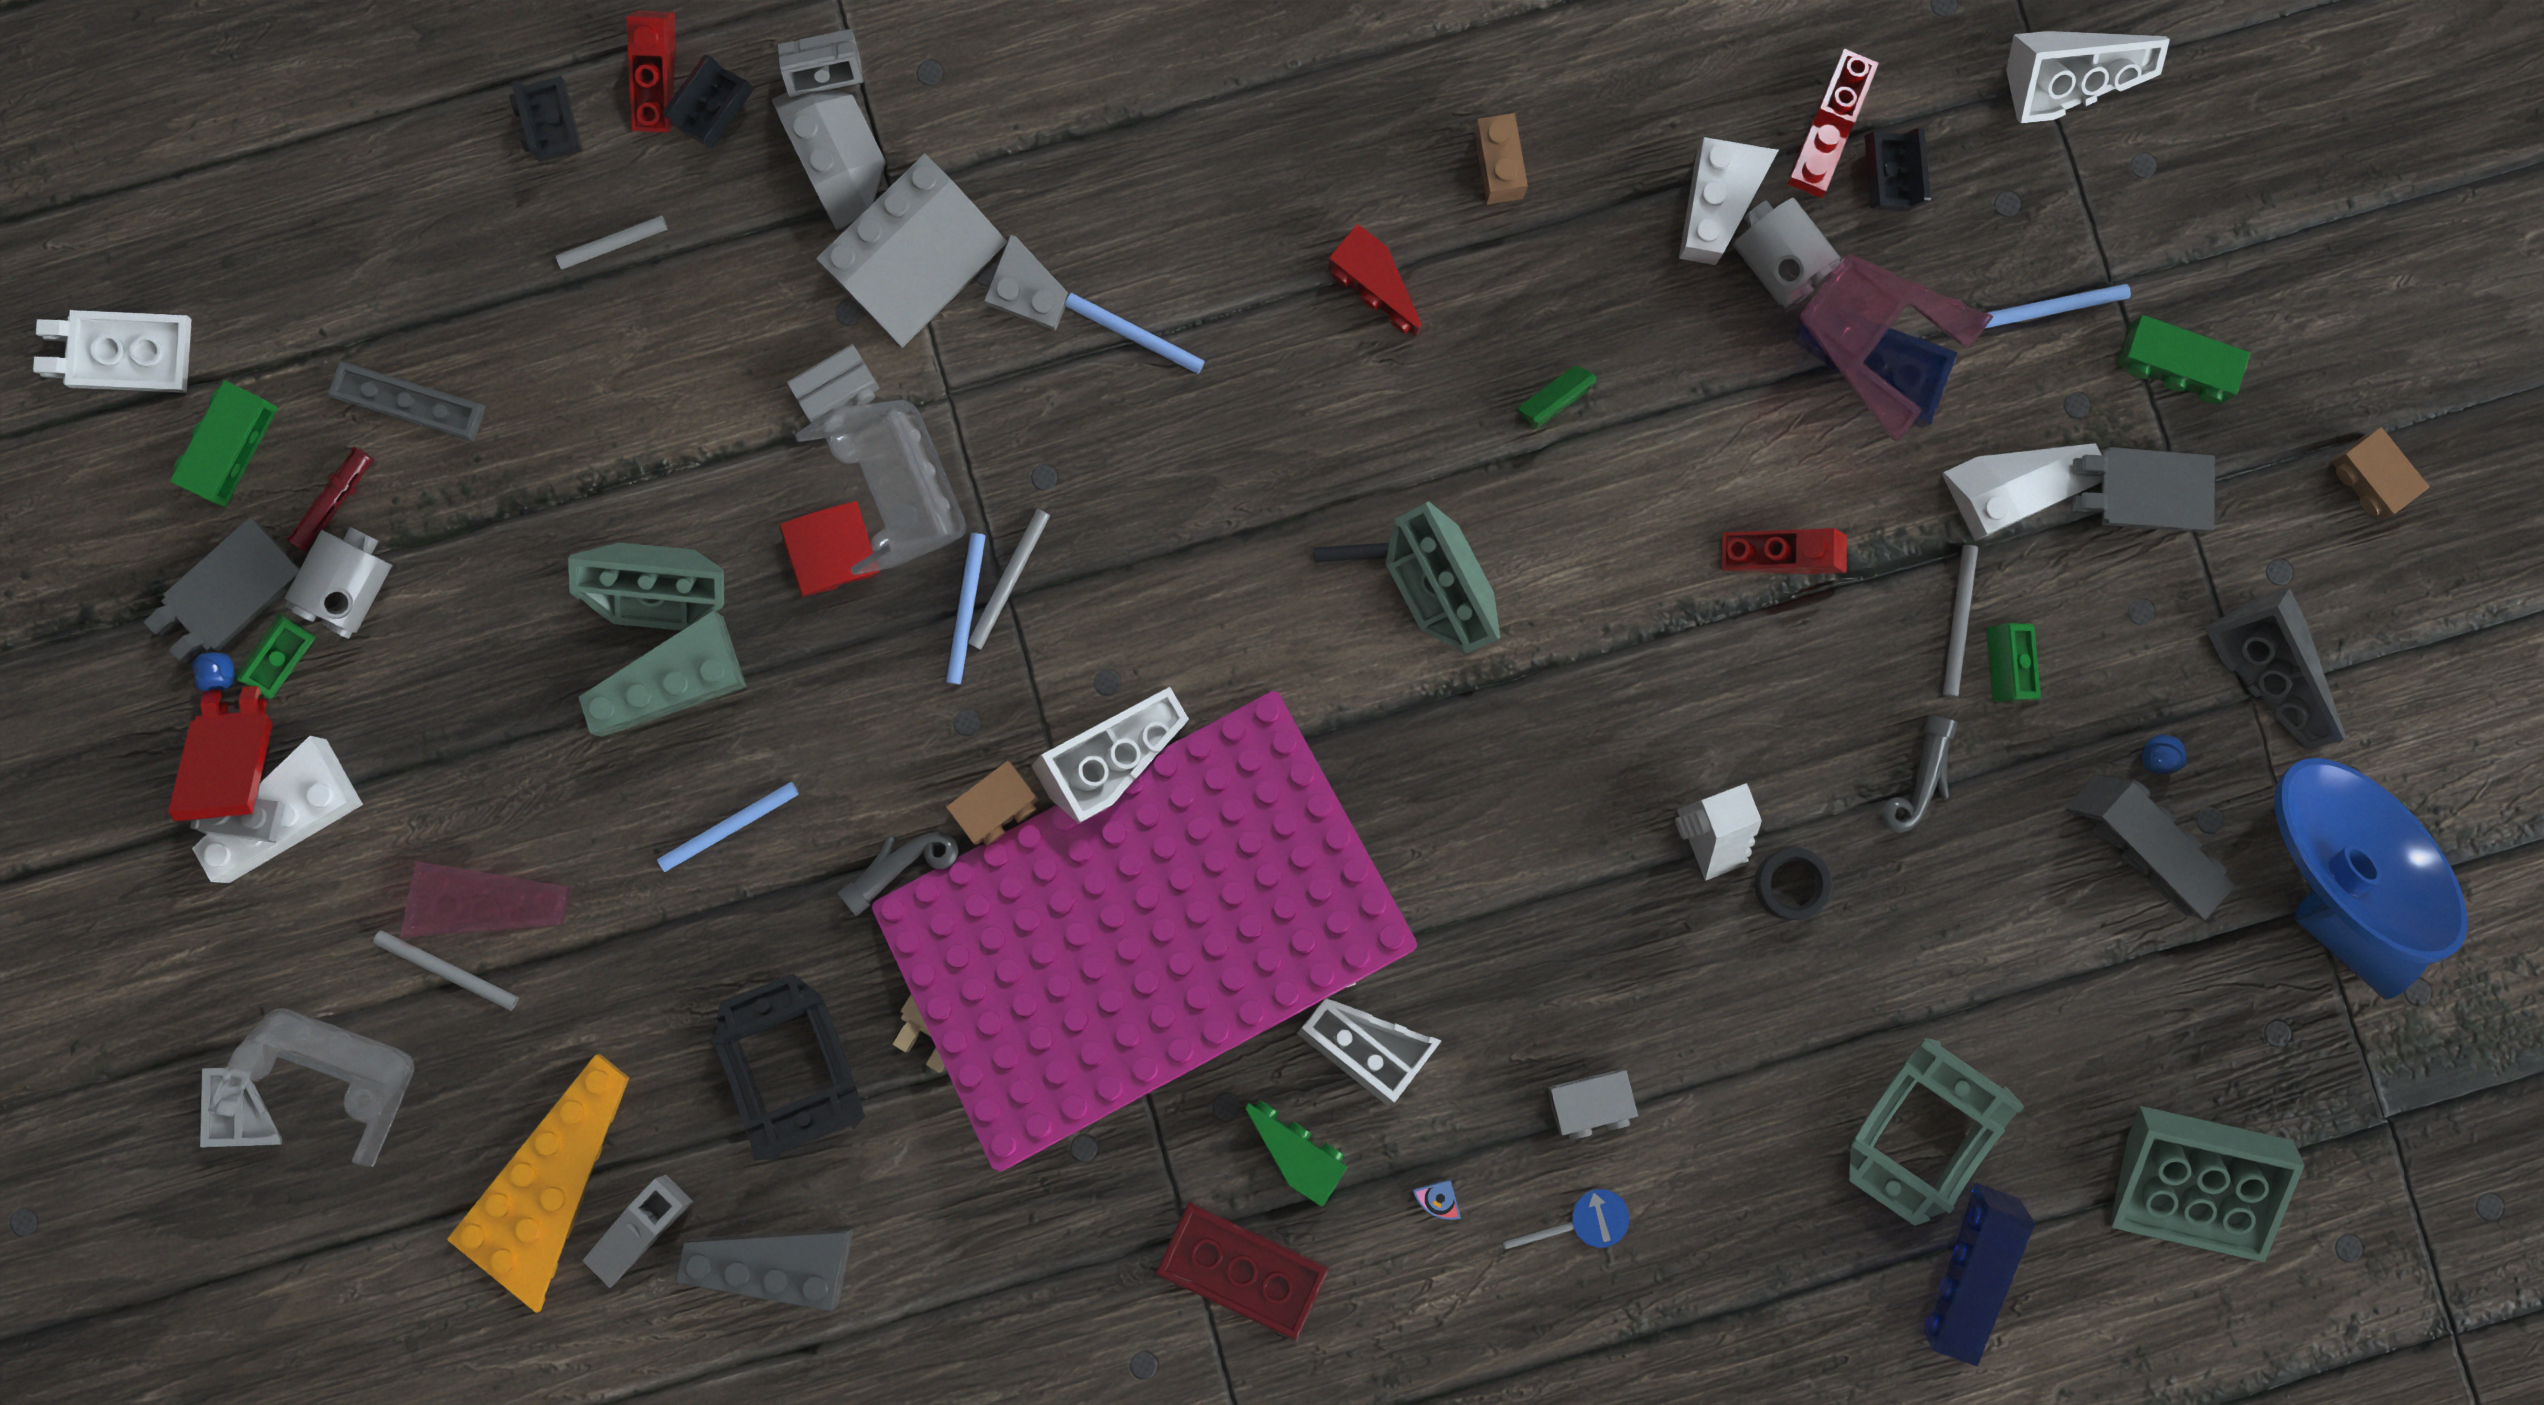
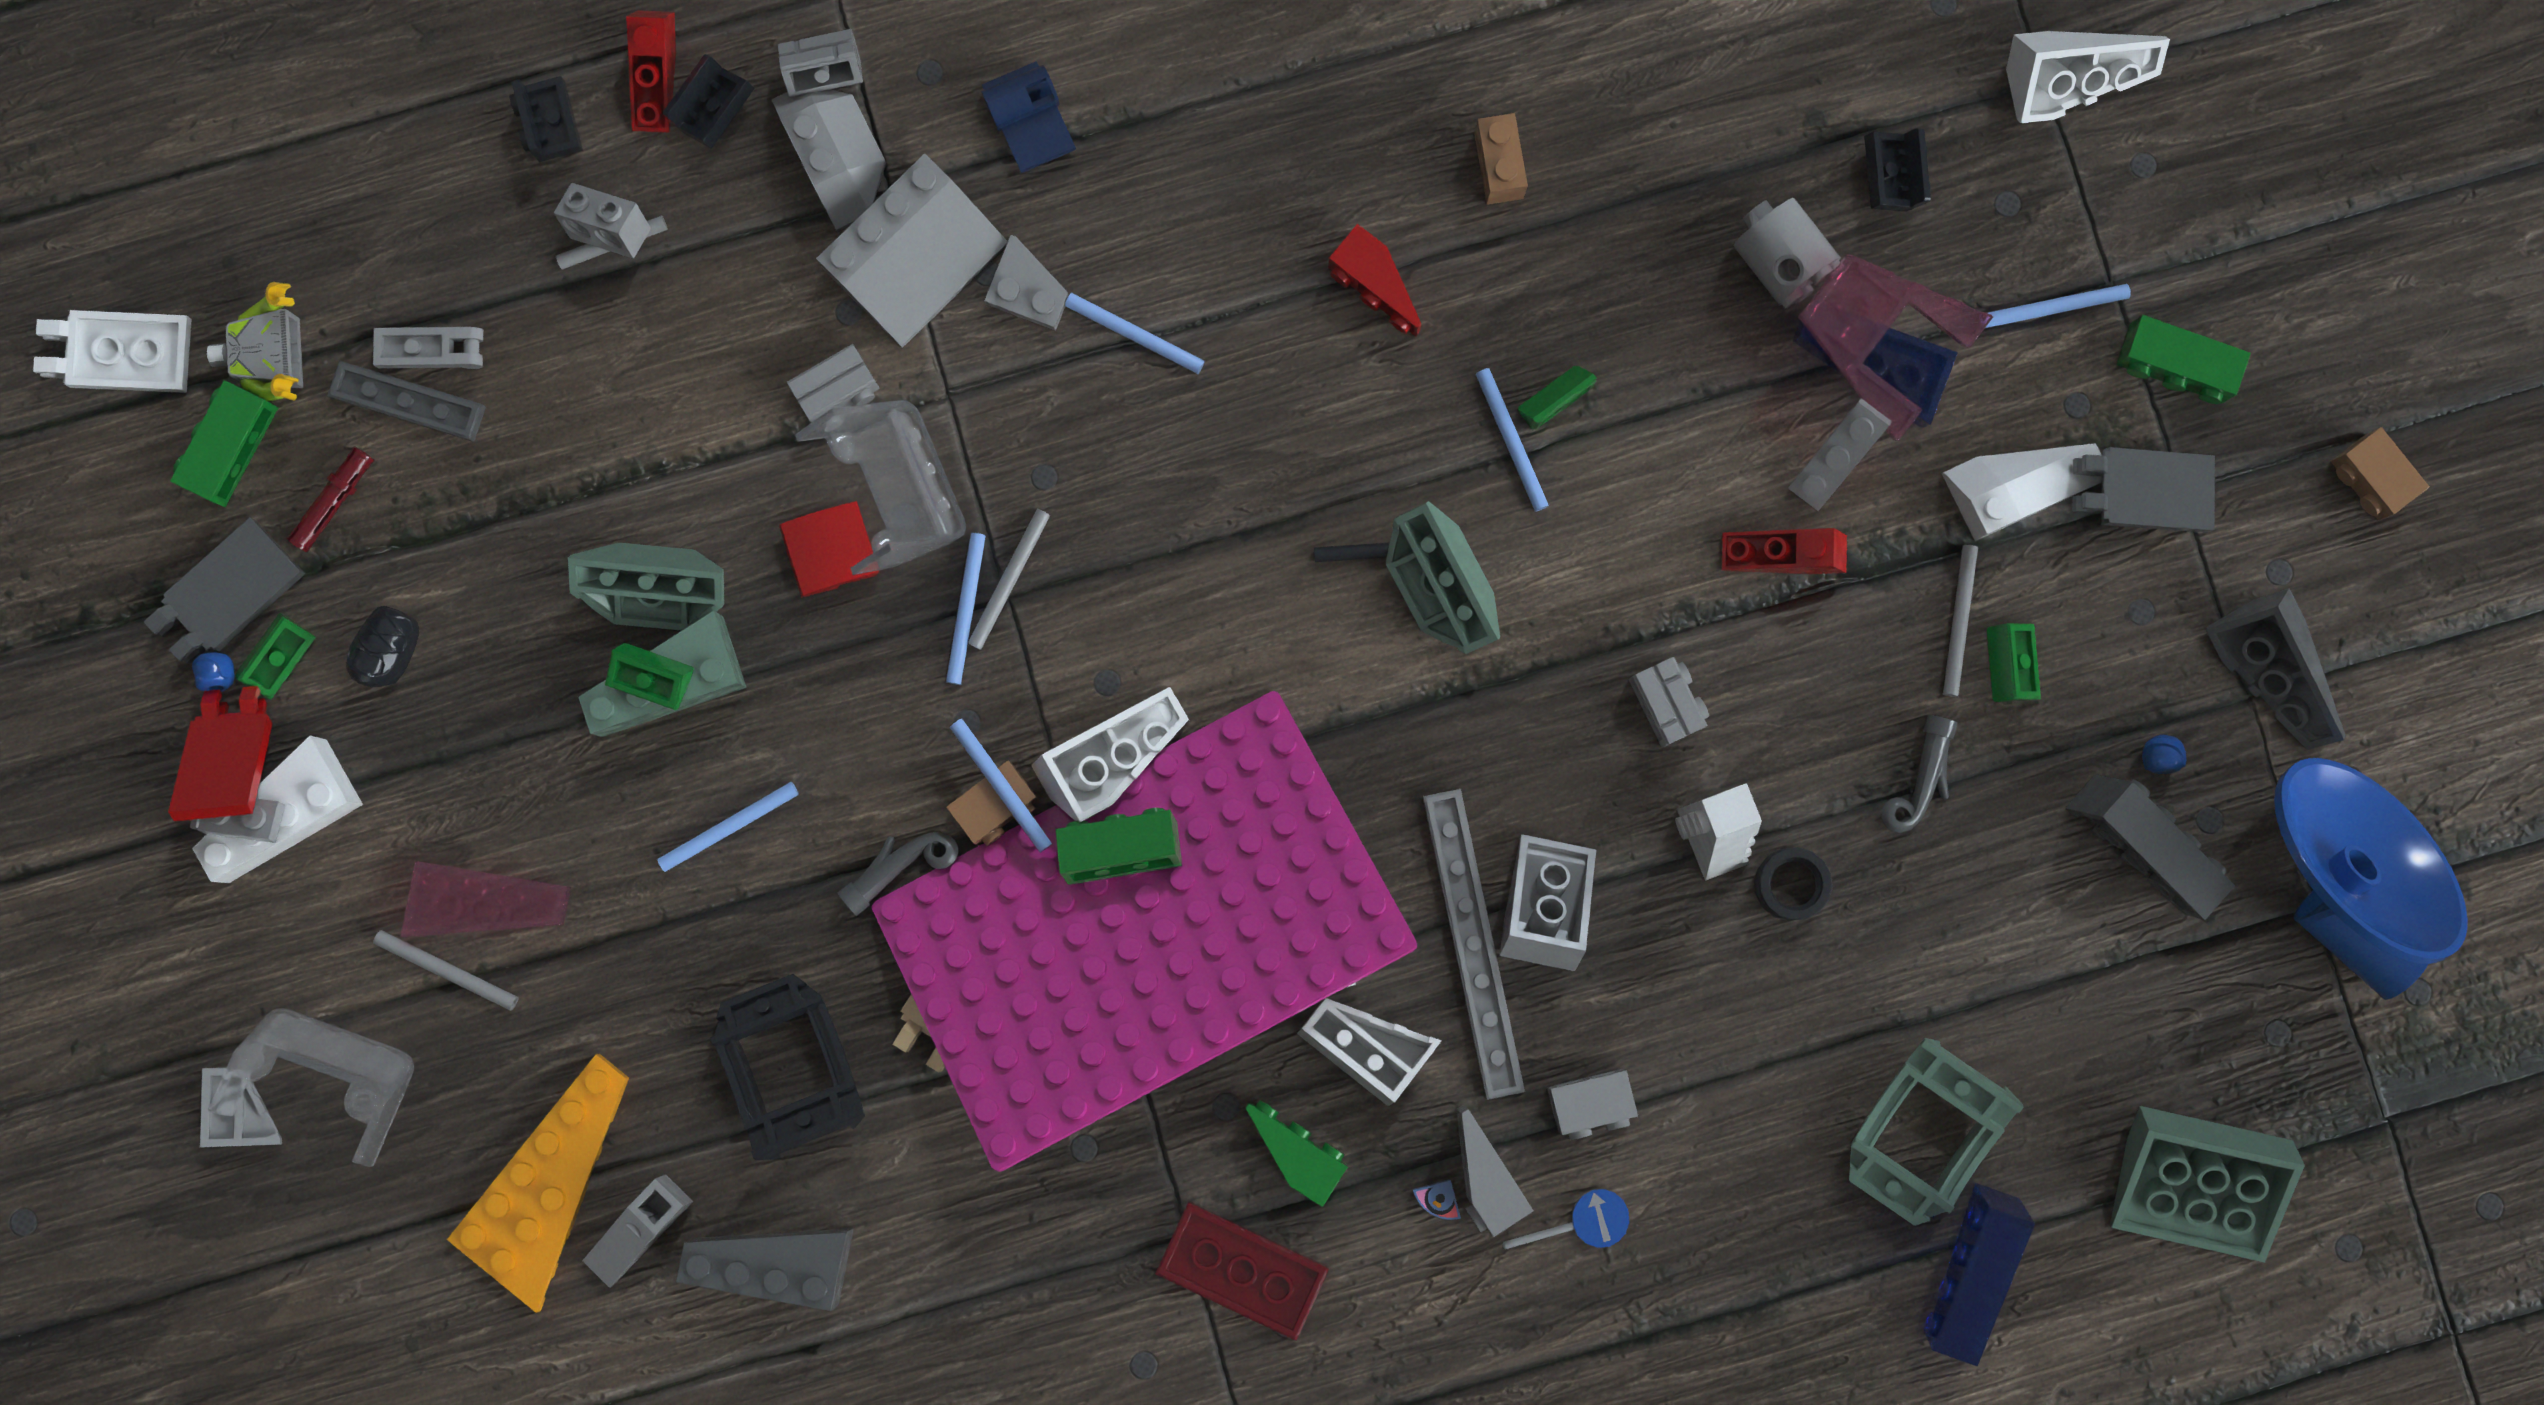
(264, 347): none -> torso
(340, 568): light grey cylinder -> none
(382, 647): none -> black piece
(427, 347): none -> light grey plate
(602, 220): none -> light grey brick
(648, 675): none -> green slope
(1000, 785): none -> light blue piece
(1028, 115): none -> dark blue piece
(1118, 846): none -> green brick
(1473, 944): none -> light grey tile
(1488, 1184): none -> light grey slope
(1512, 439): none -> light blue bar
(1549, 903): none -> light grey slope
(1669, 702): none -> light grey brick
(1720, 193): white wedge -> none
(1832, 123): slope -> none
(1839, 454): none -> light grey plate

